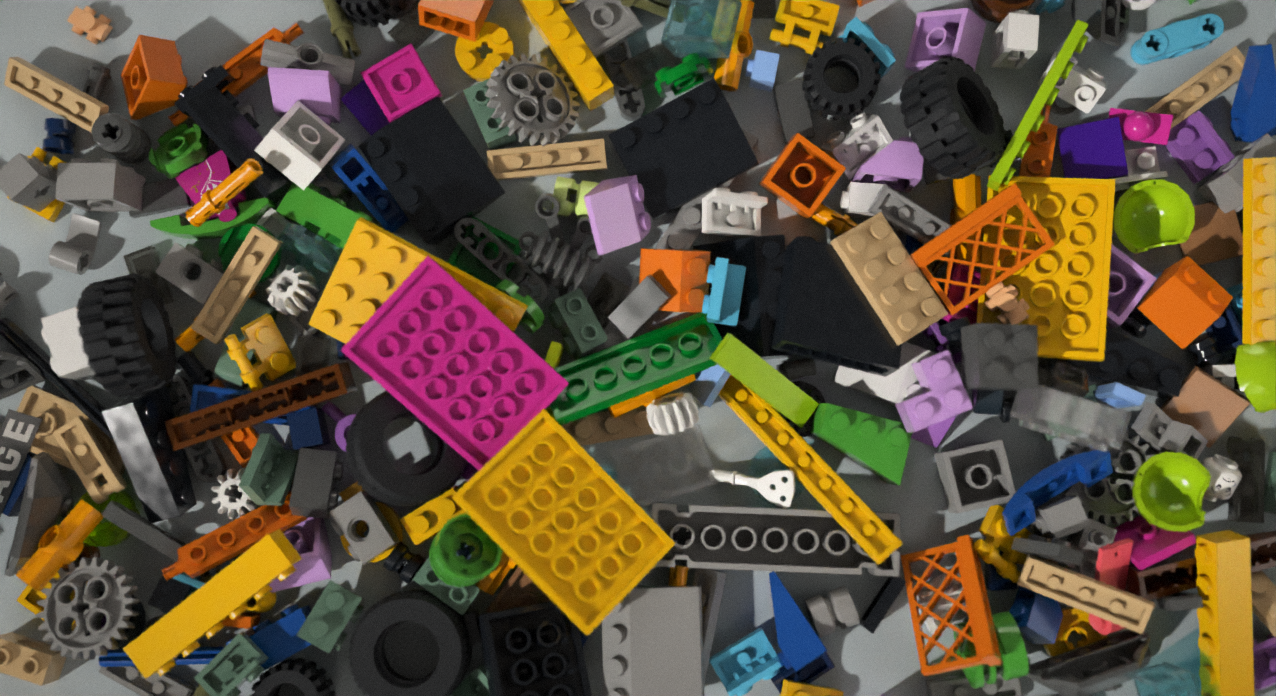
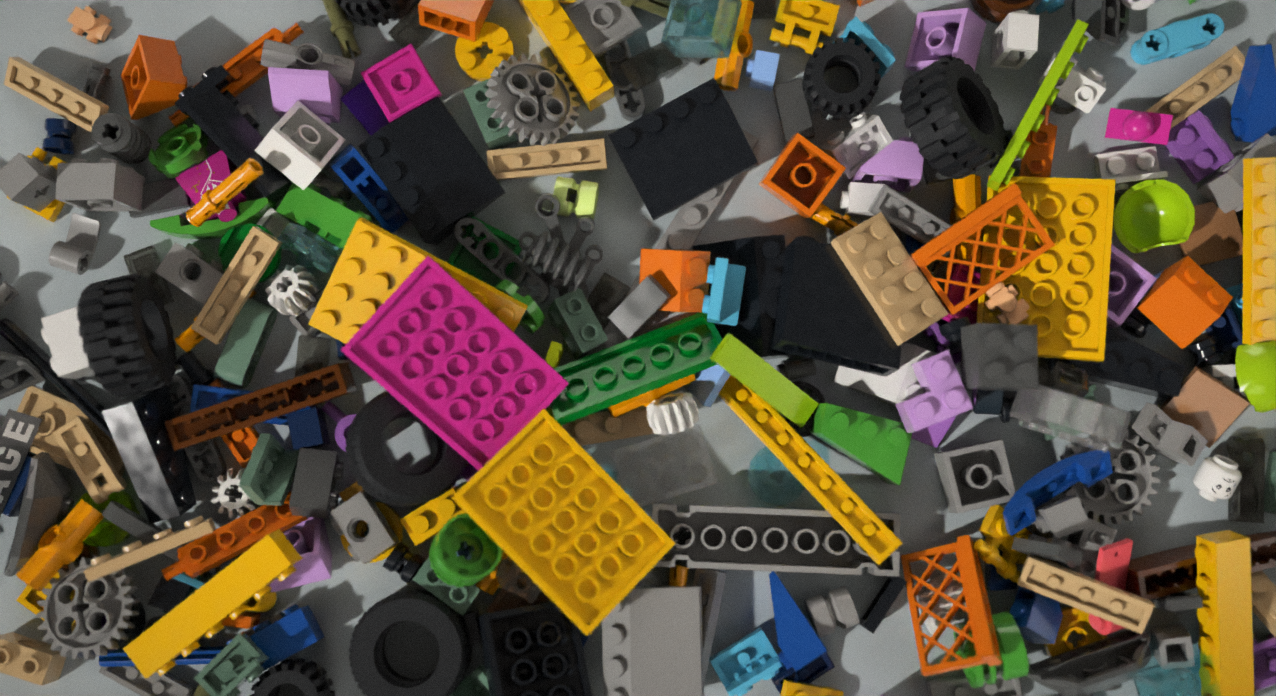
(137, 552): none -> tan plate
(268, 347): yellow plate -> none
(330, 617): sand green bracket -> none
(508, 579): none -> clear smoke brick
(617, 213): lavender slope -> none
(683, 76): green plate -> none
(732, 213): white bracket -> none
(763, 484): white piece -> none
(1093, 150): dark purple tile -> none
(1118, 395): light blue tile -> none
(1150, 542): dark pink plate -> none
(1171, 491): lime cylinder -> none
(1172, 646): none -> light grey brick

